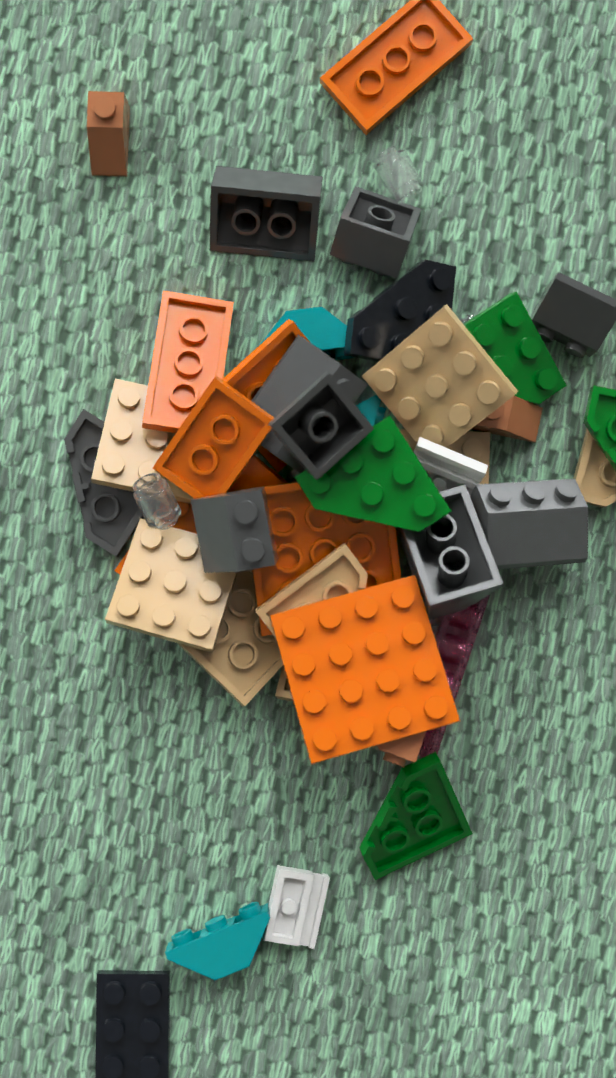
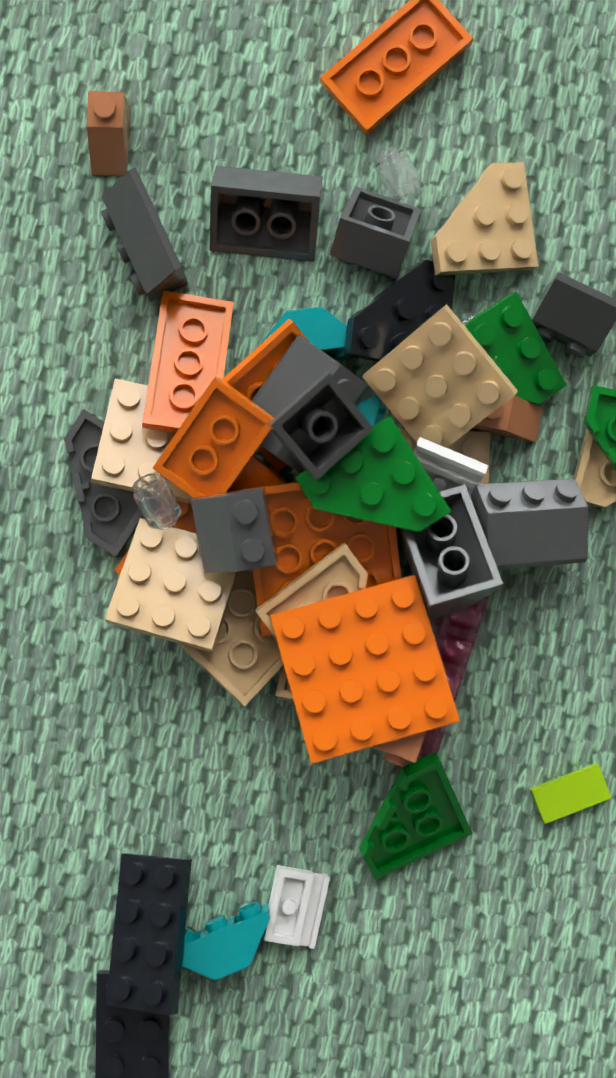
(142, 237): none -> dark grey slope
(149, 933): none -> black plate
(489, 227): none -> tan plate
(570, 793): none -> lime tile

